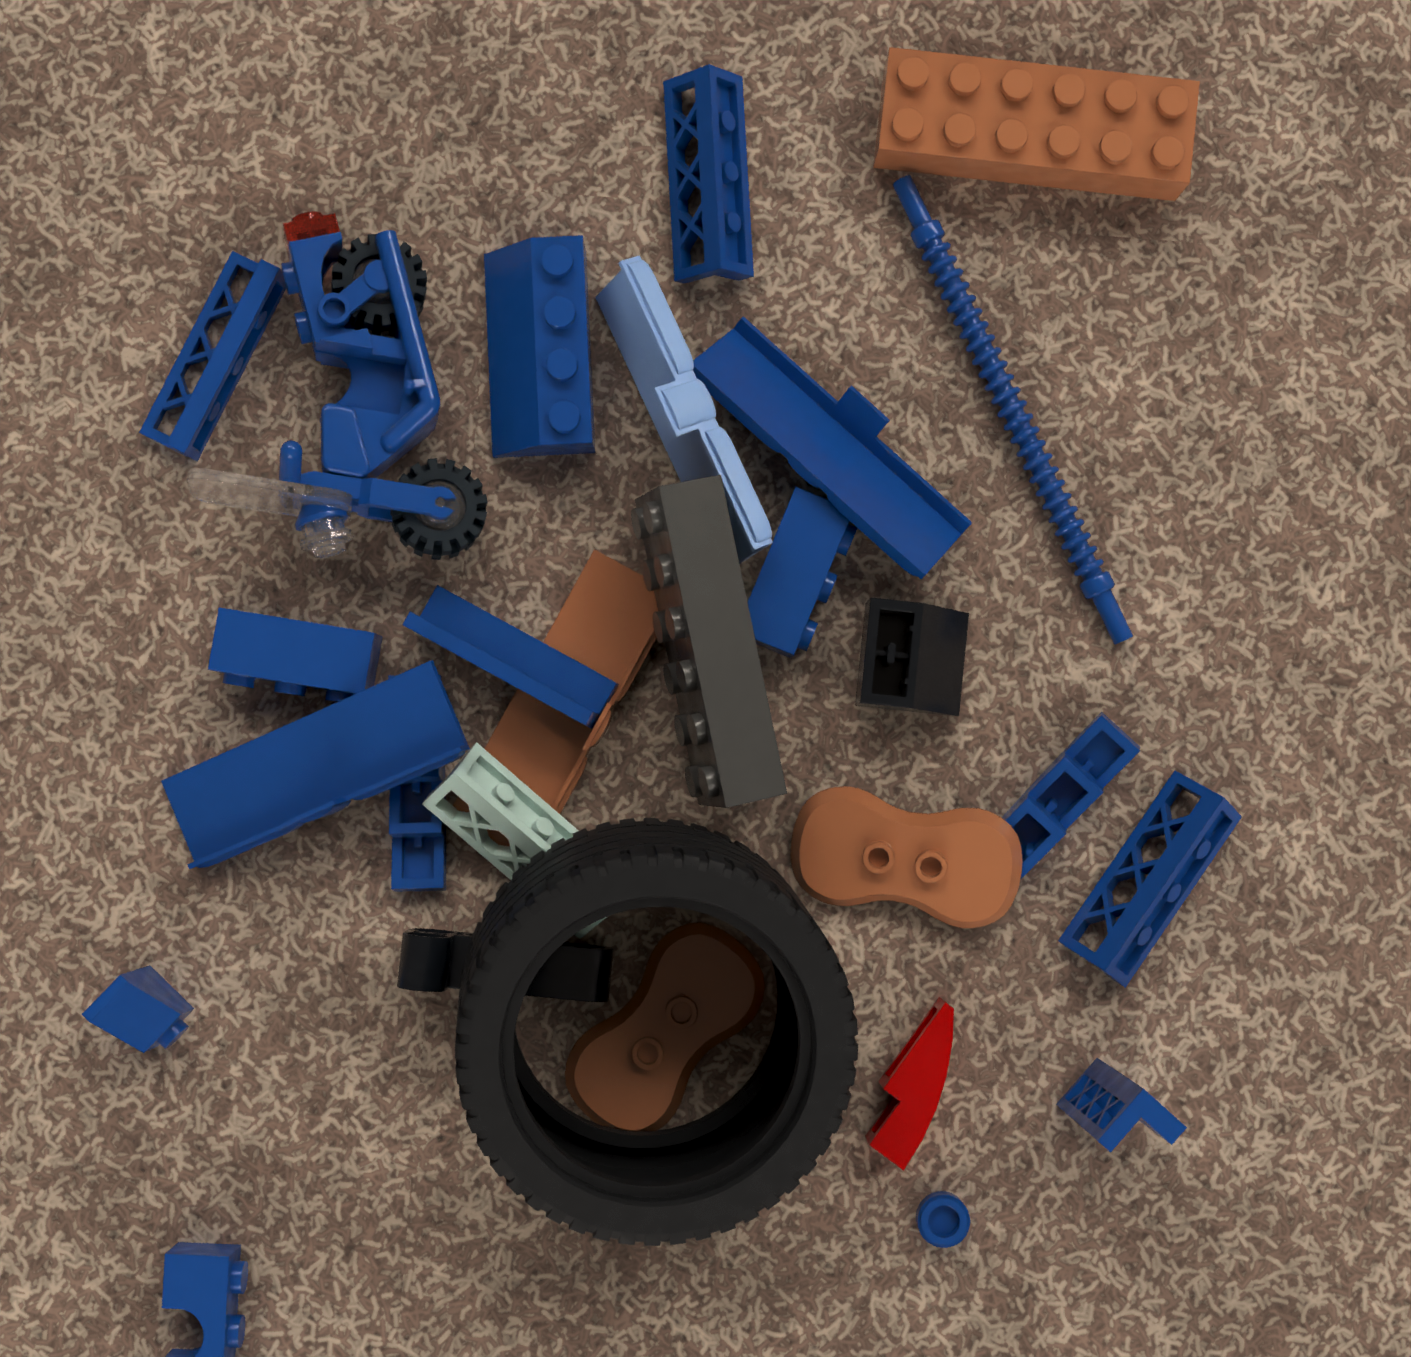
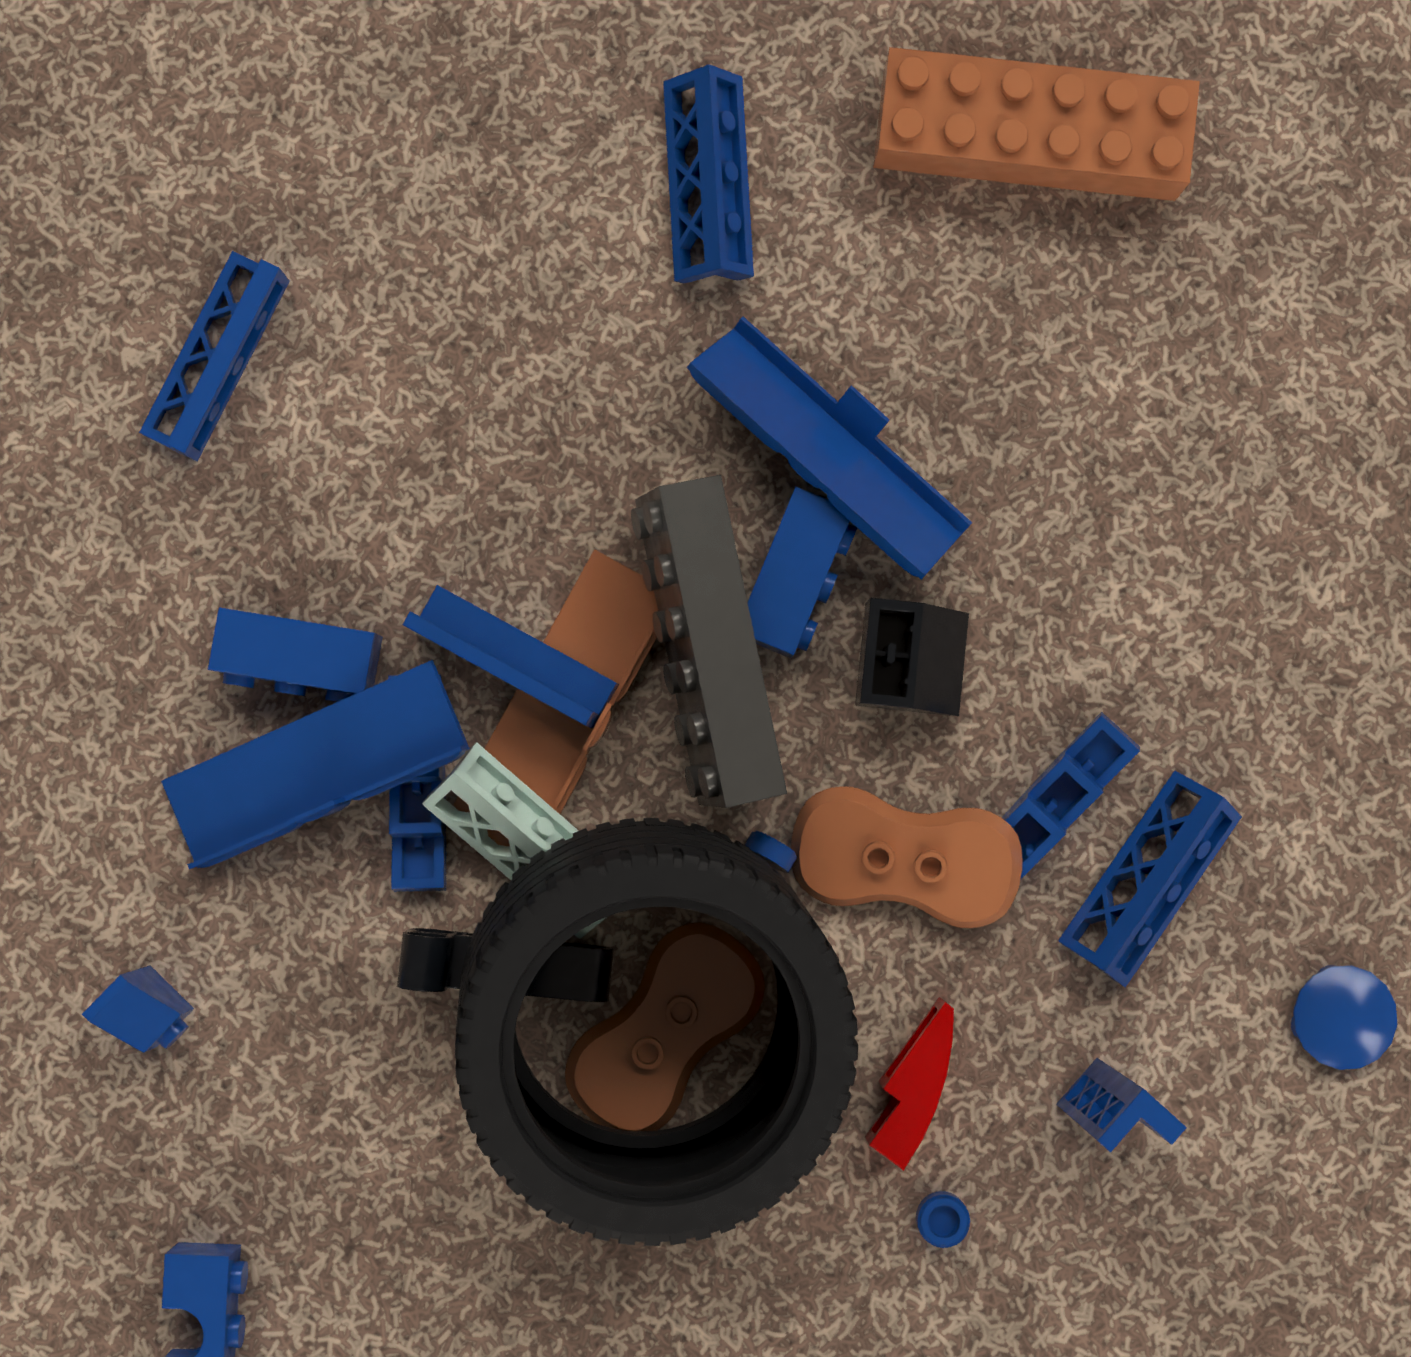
(379, 418): blue piece -> none
(539, 348): blue slope -> none
(677, 399): light blue piece -> none
(772, 850): none -> blue tile
(928, 236): blue hose -> none
(1344, 1017): none -> blue dish

